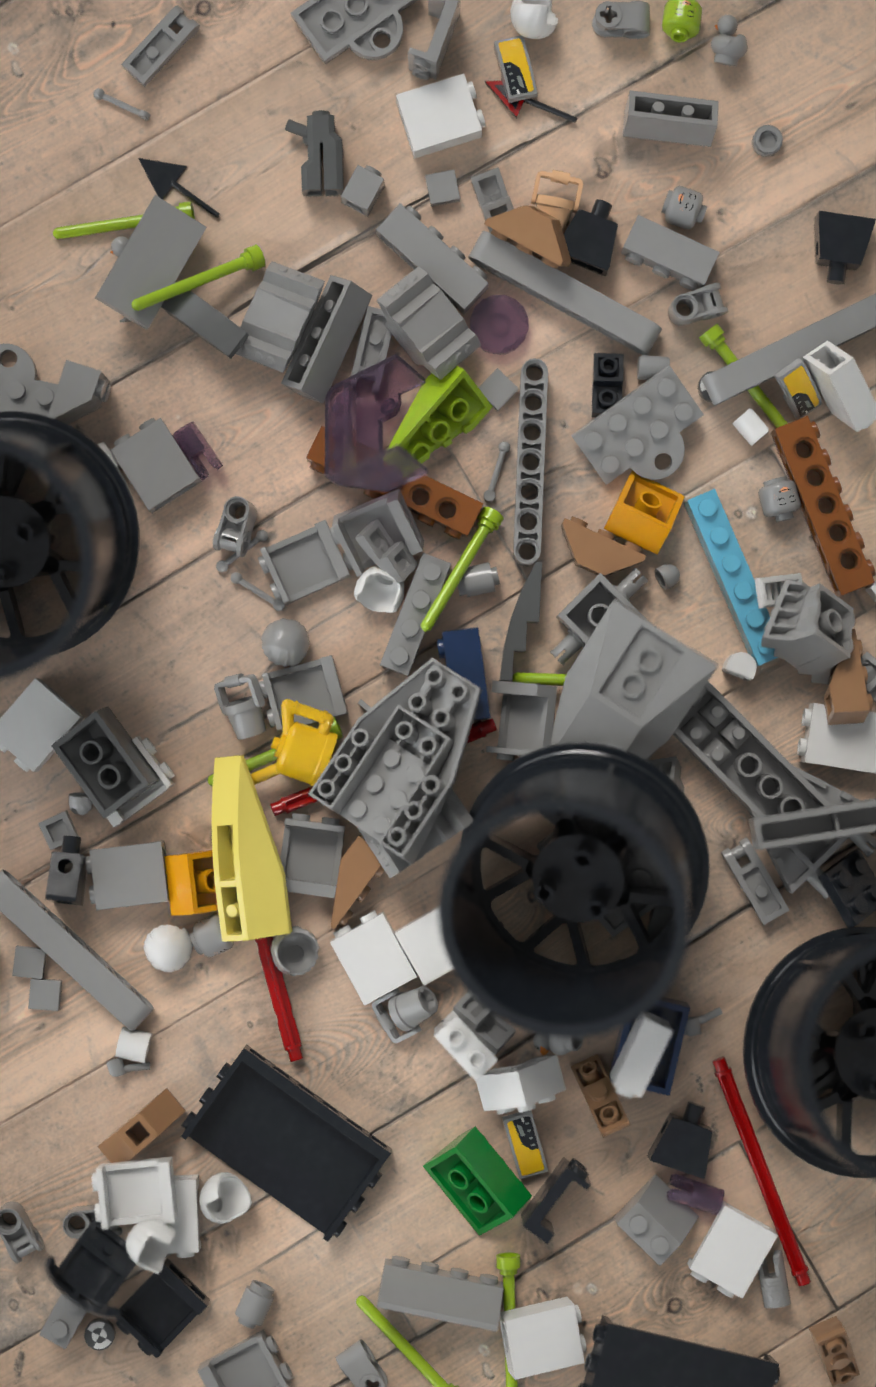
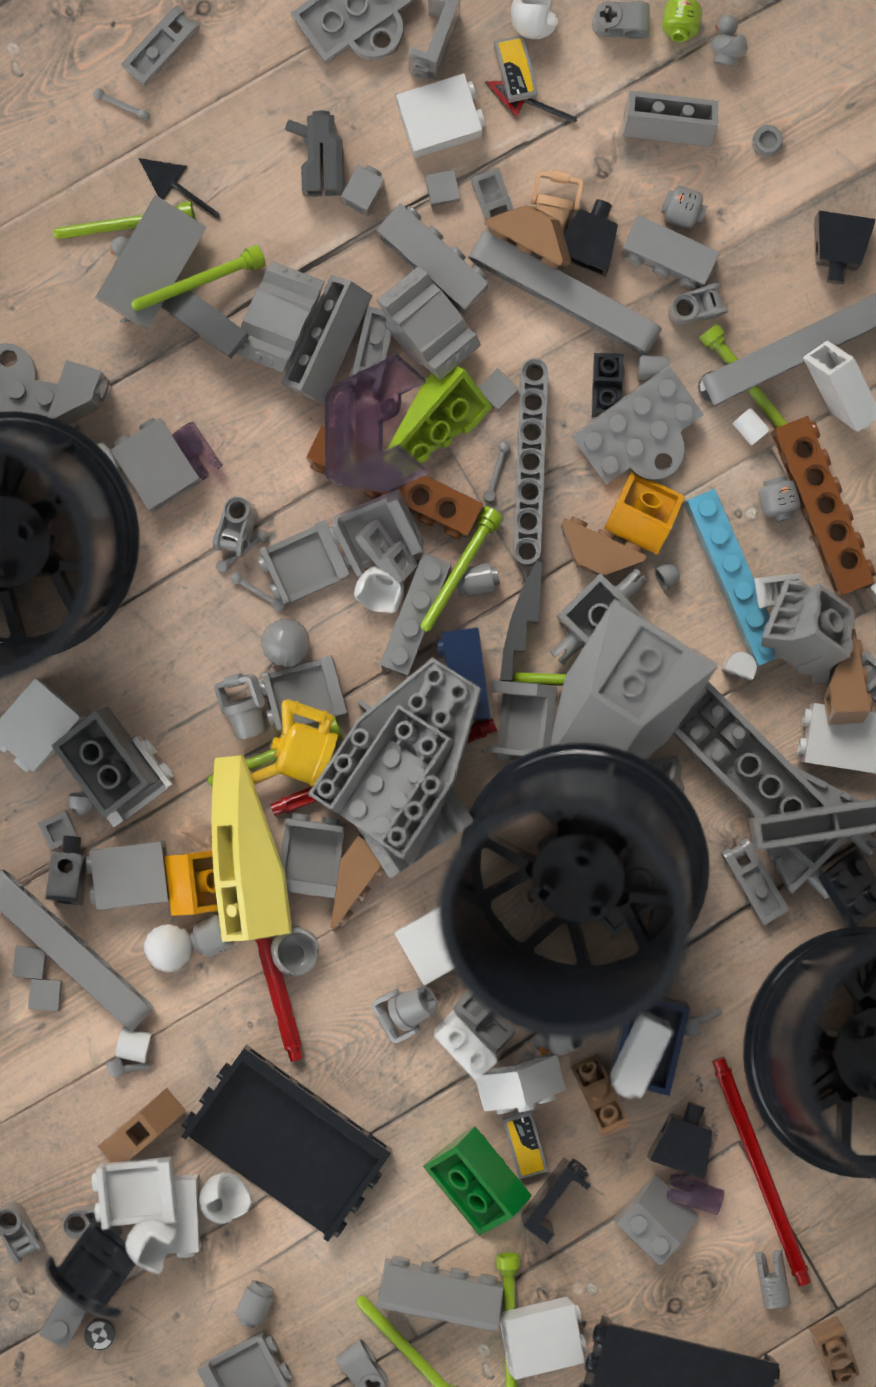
(161, 1309): black panel -> none
(372, 957): white brick -> none
(499, 324): clear purple tile -> none
(732, 1251): white panel -> none
(798, 388): slope -> none

